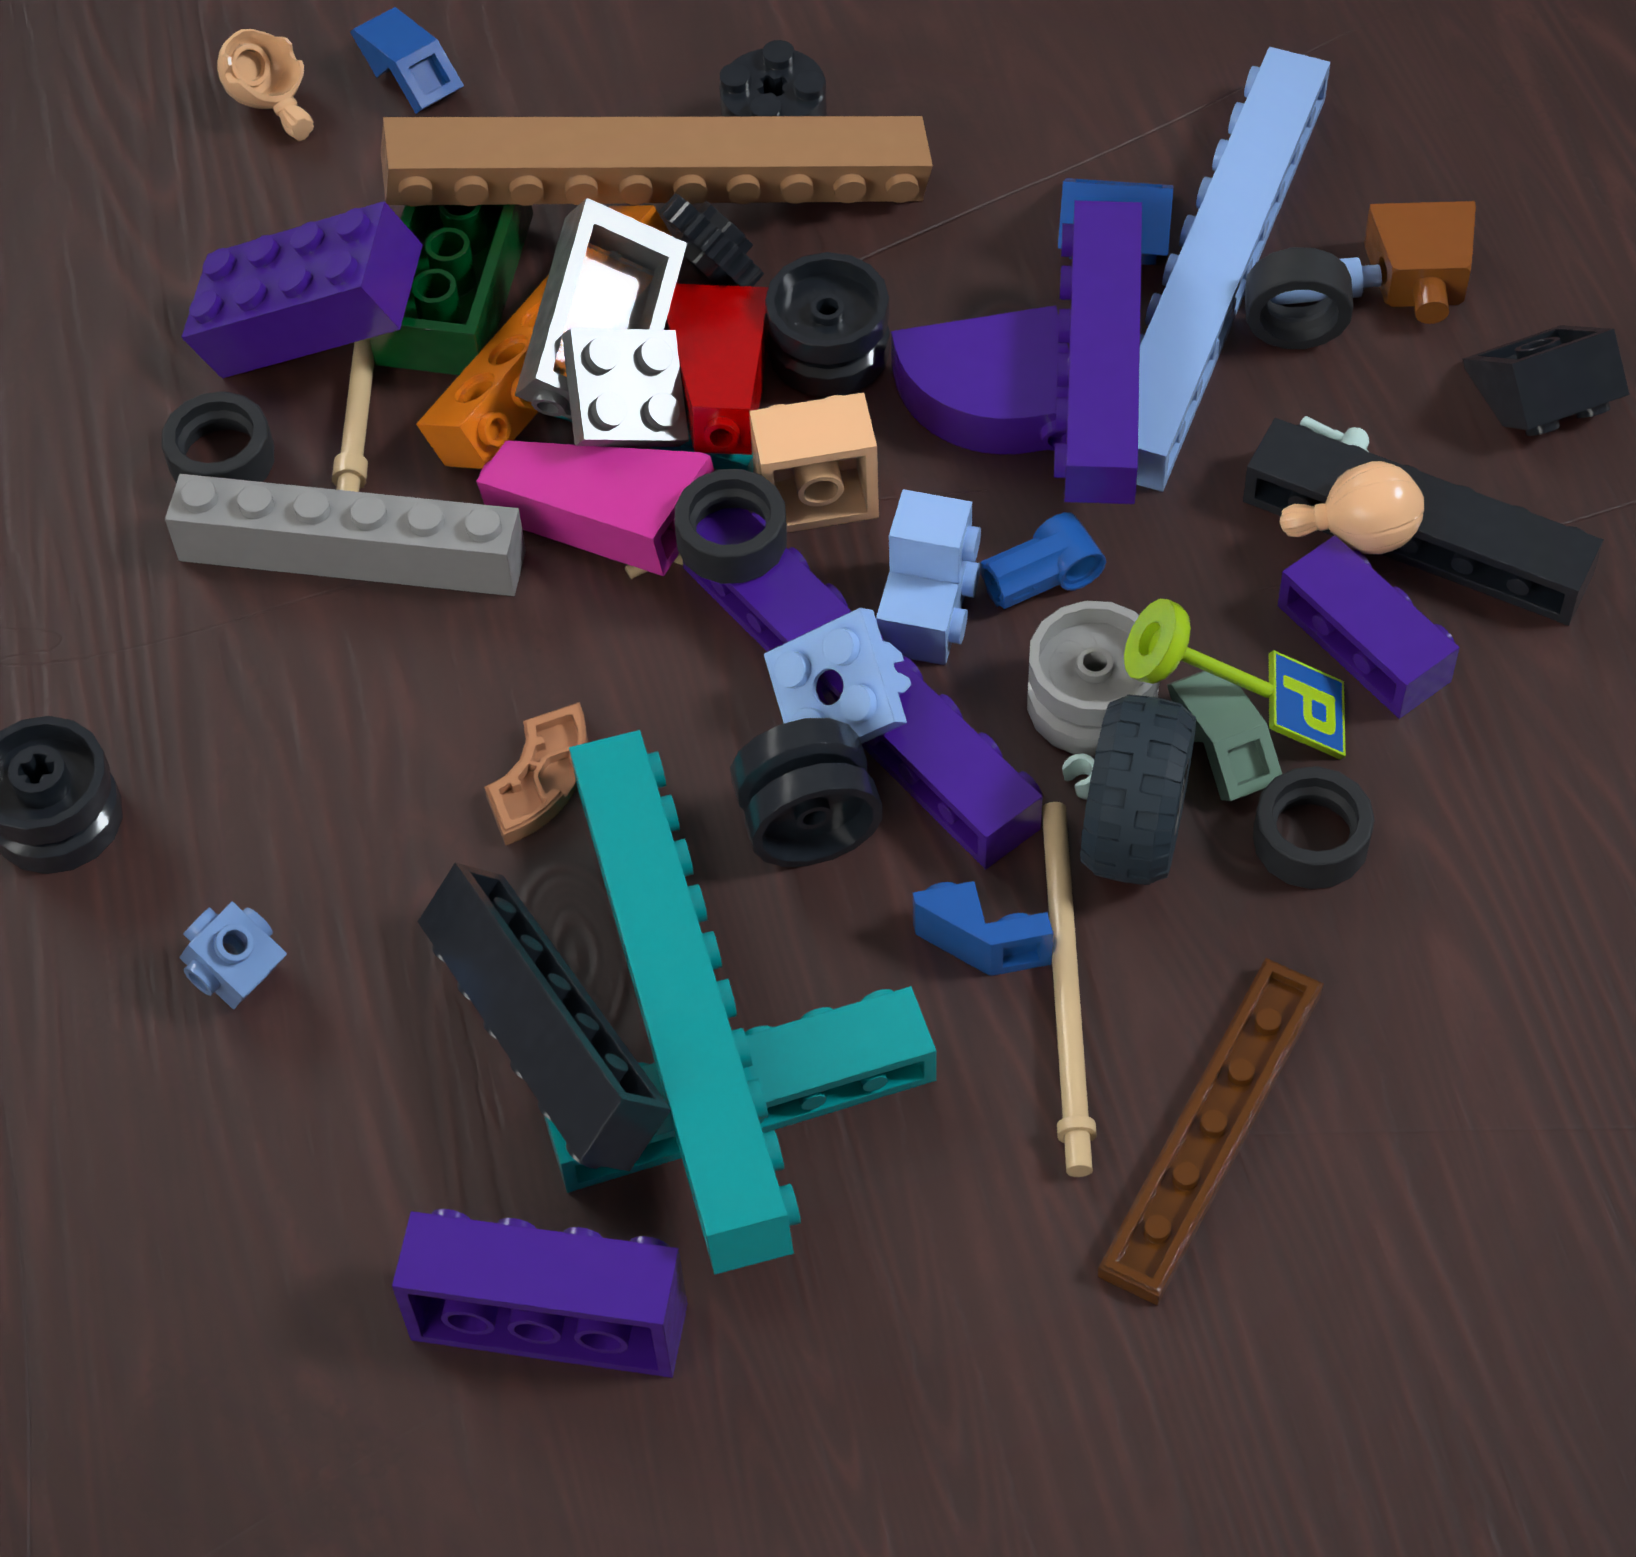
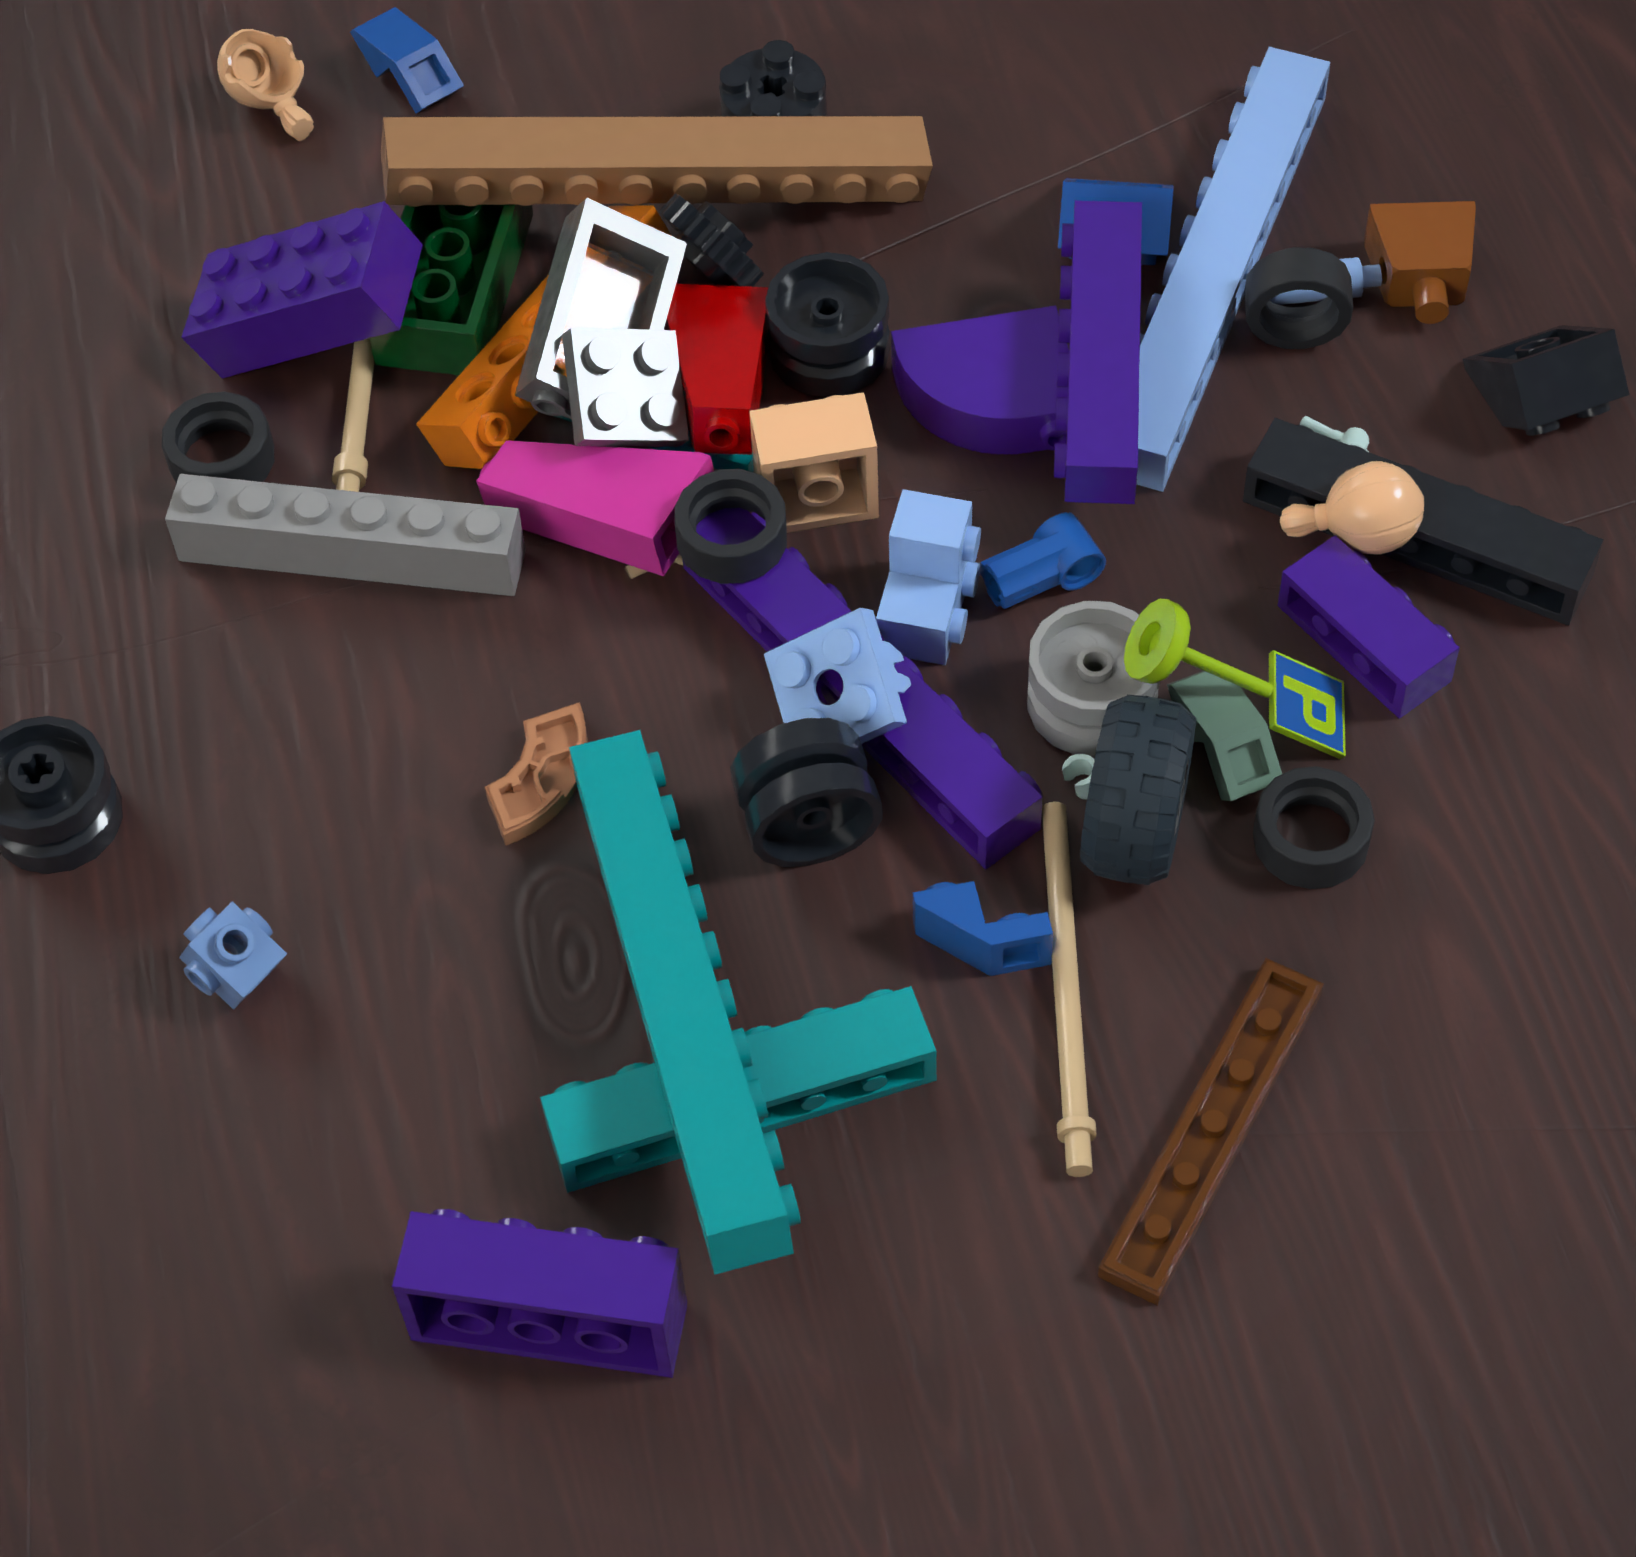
(543, 1019): black brick -> none

